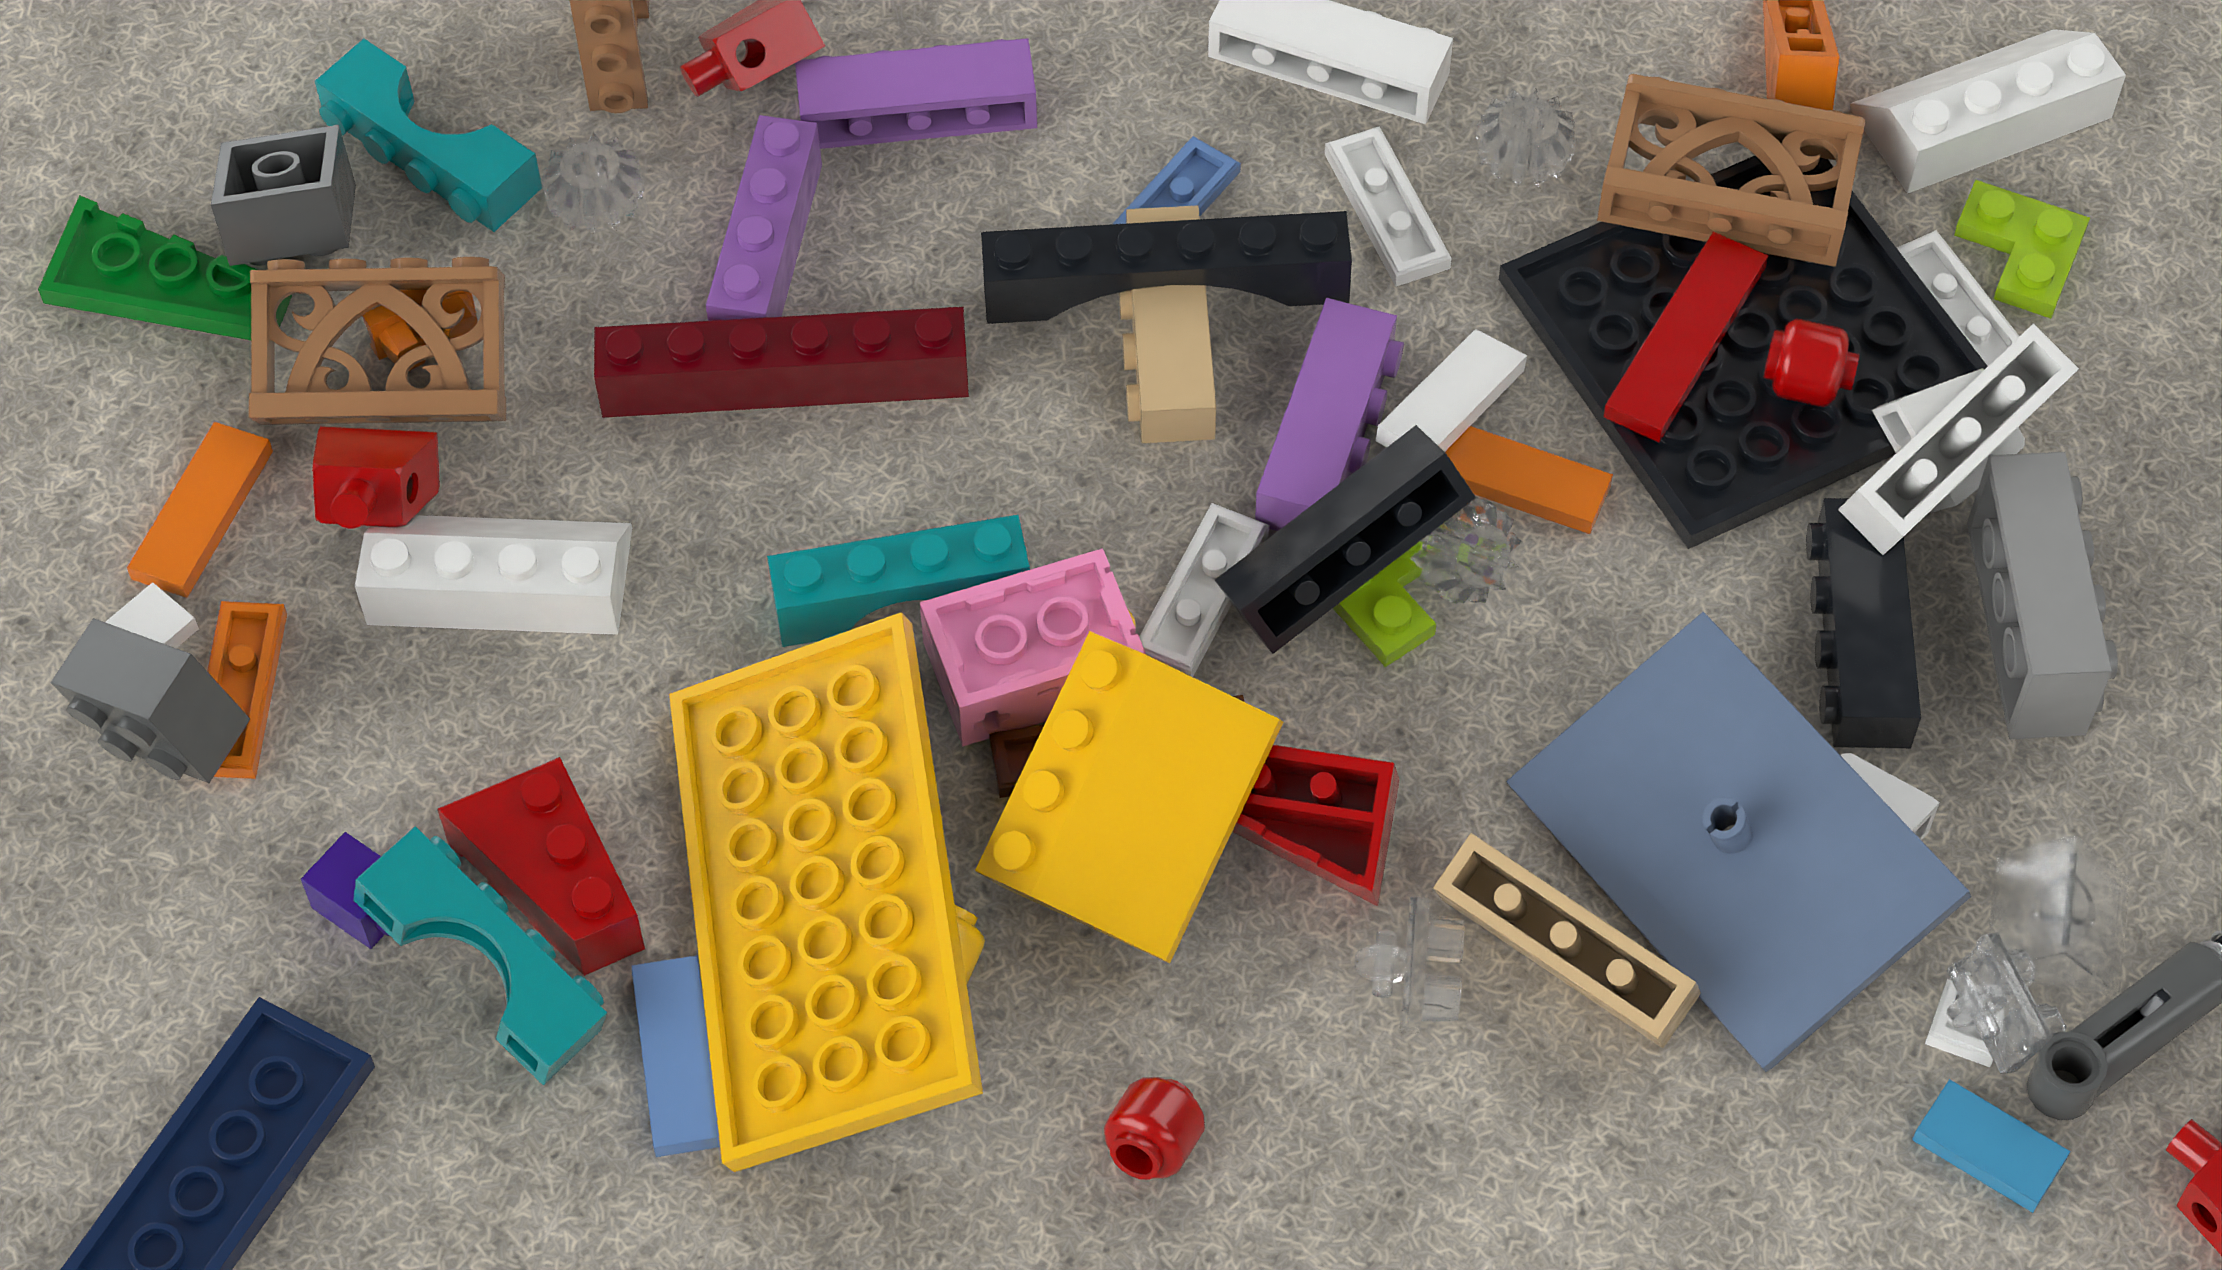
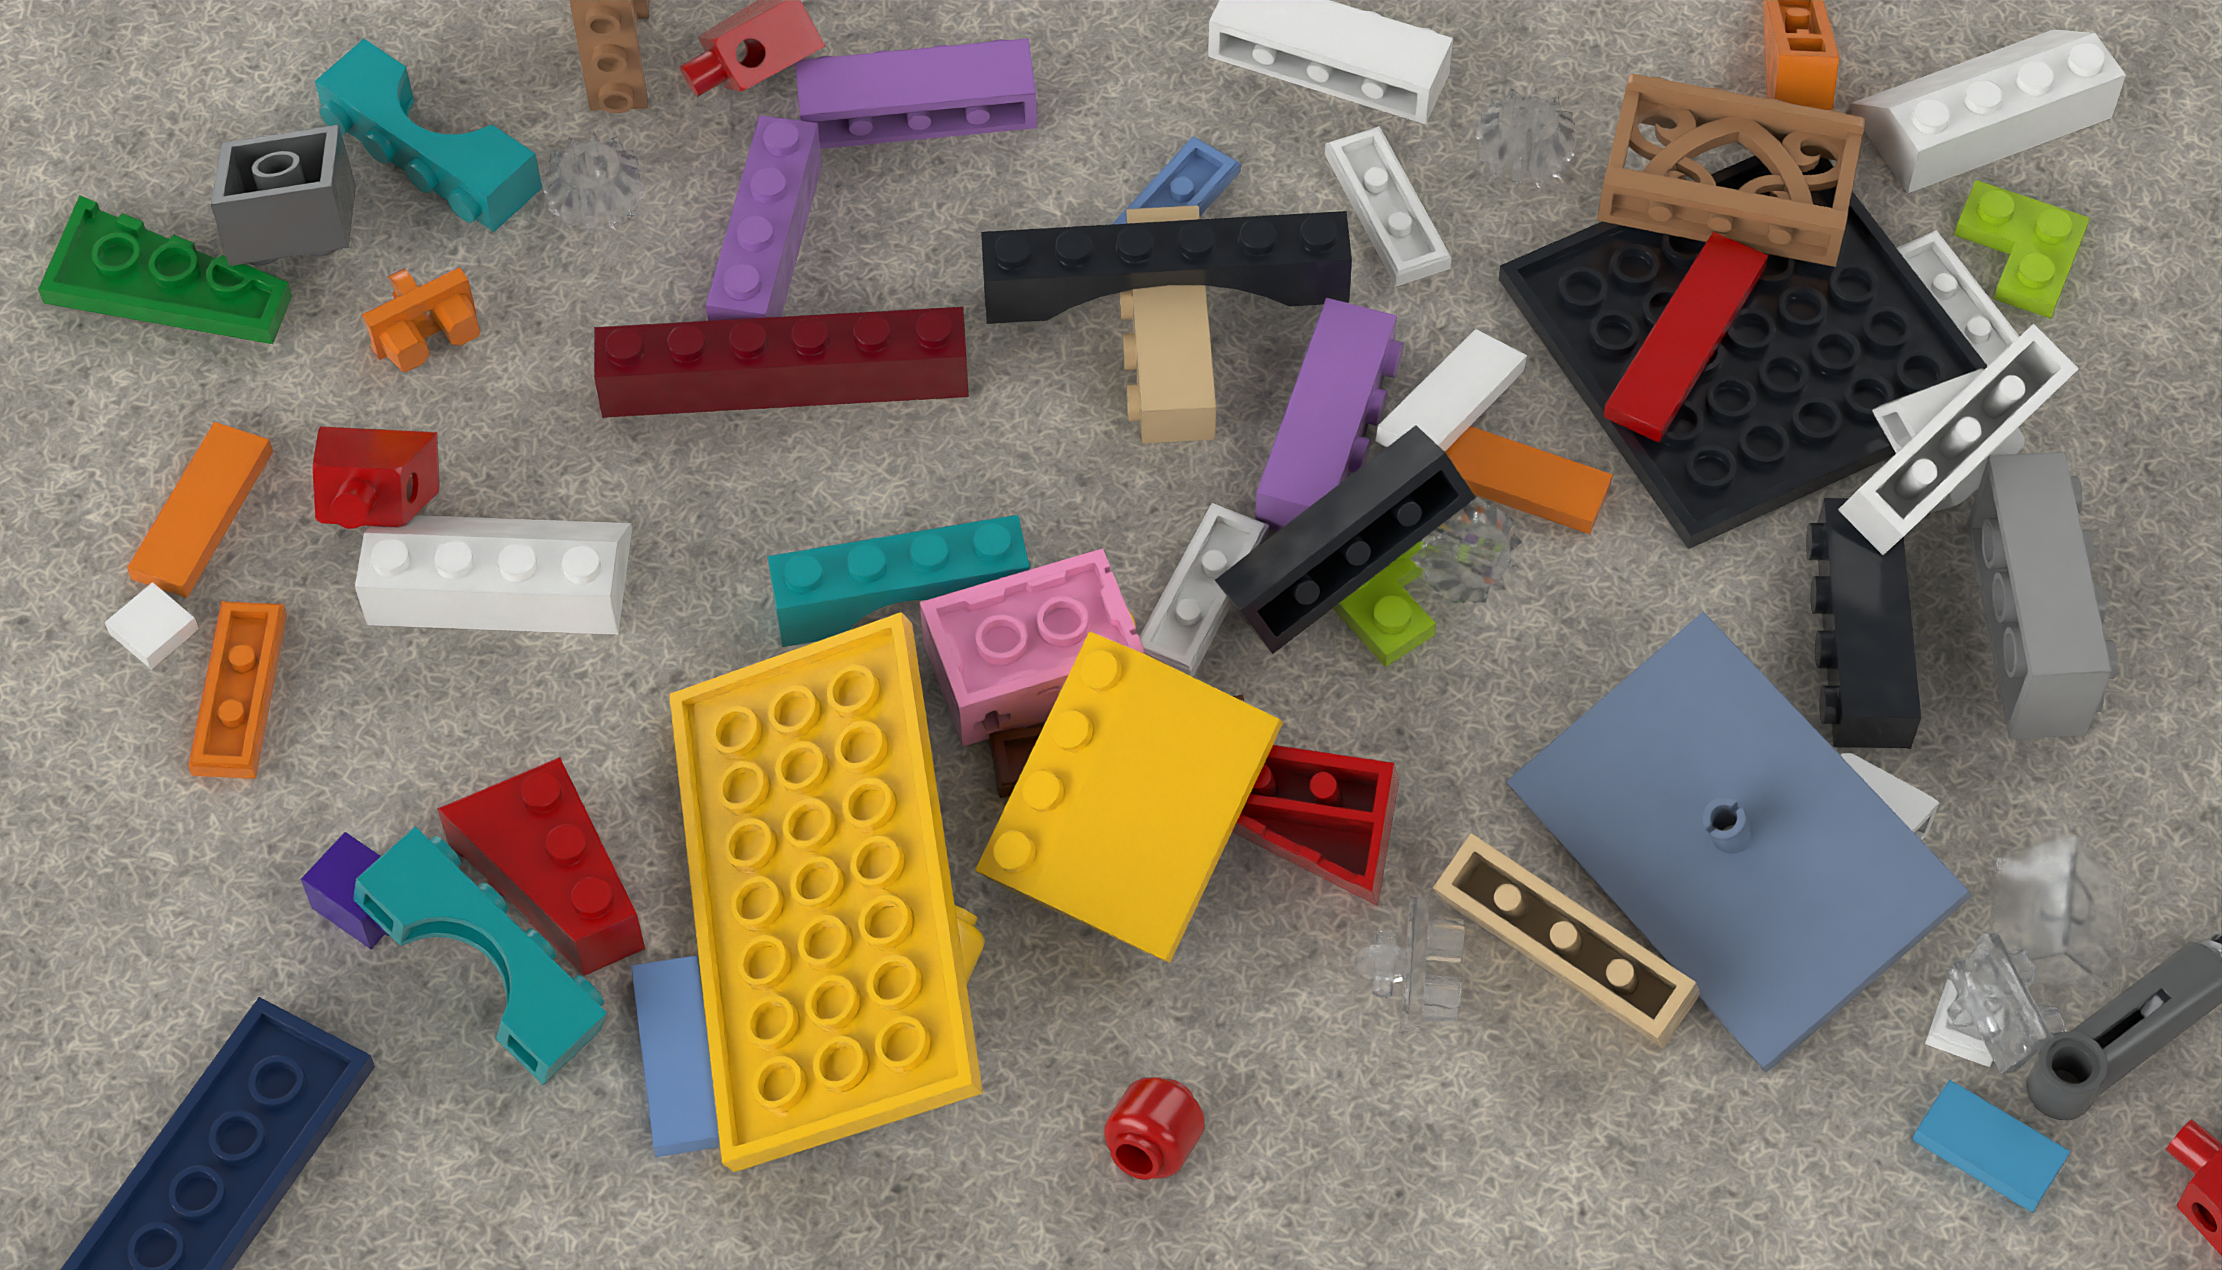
(149, 702): dark grey brick -> none
(307, 393): medium nougat fence -> none
(1810, 362): red head -> none

